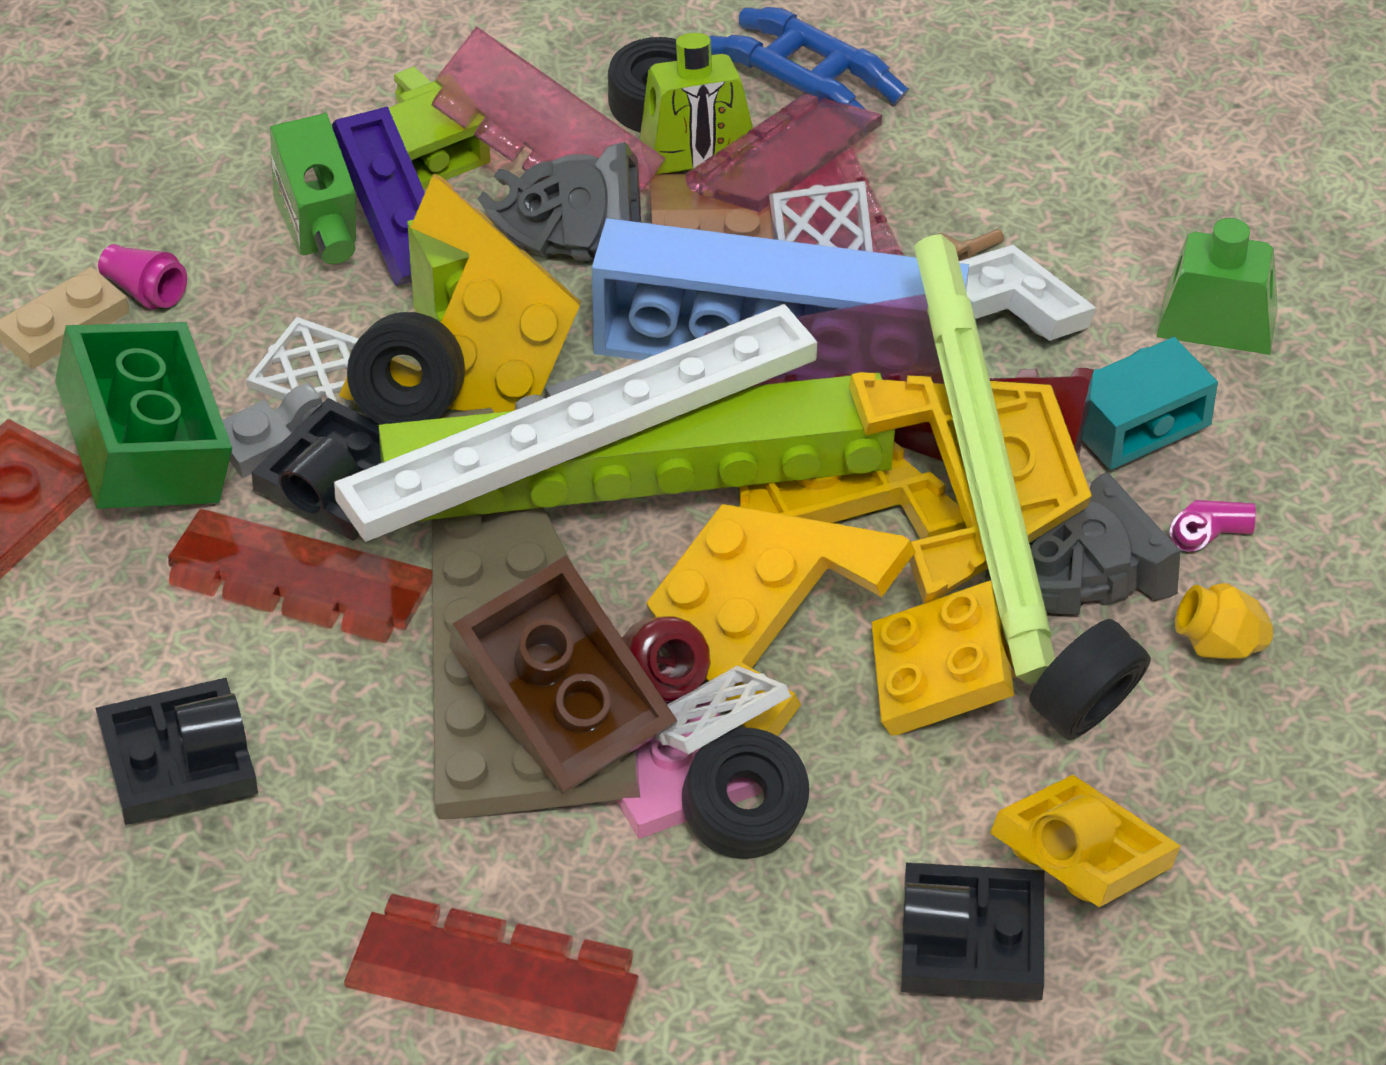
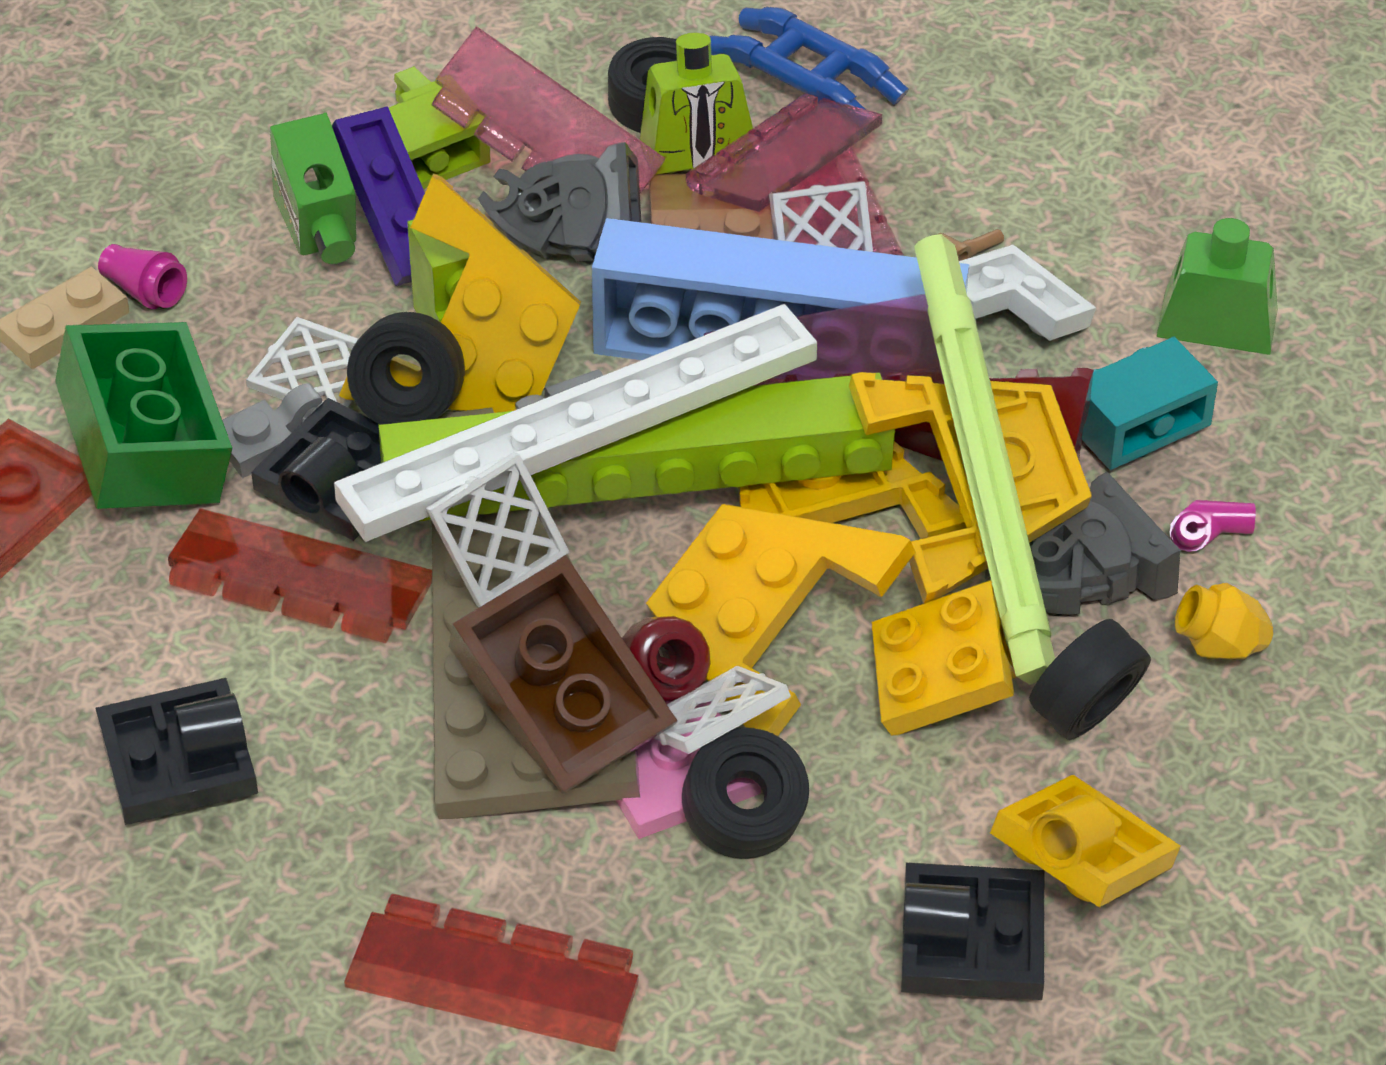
(476, 487): none -> white window

